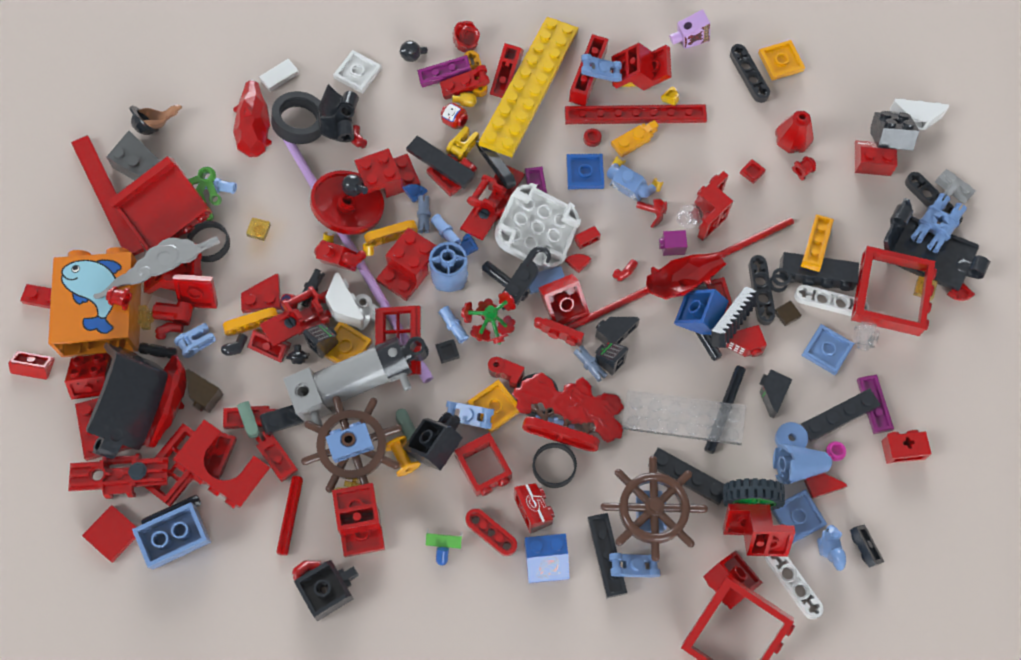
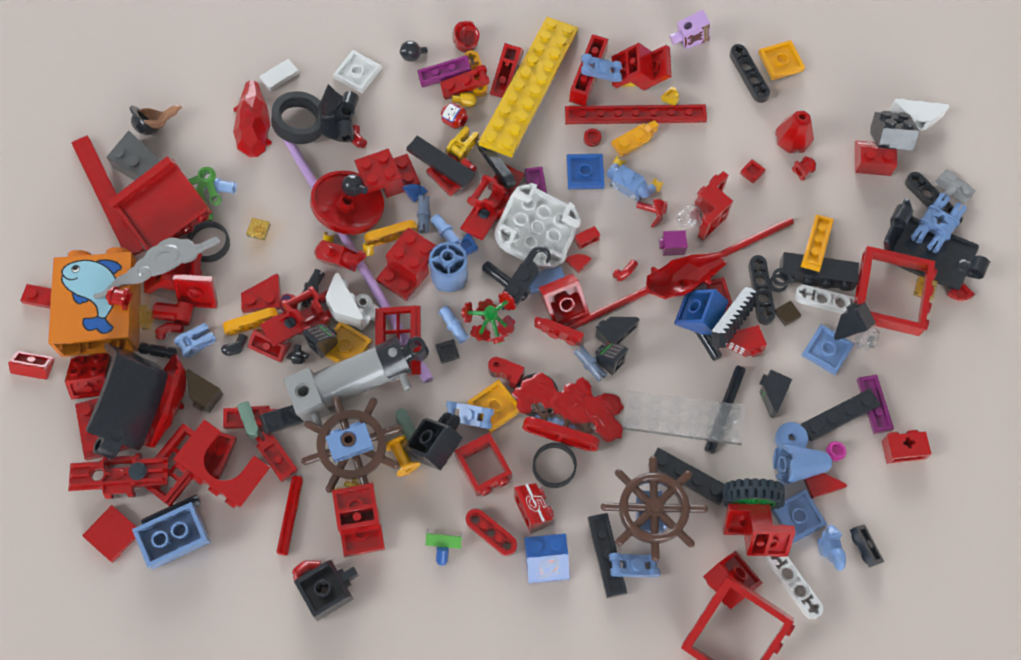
(854, 321): none -> black slope

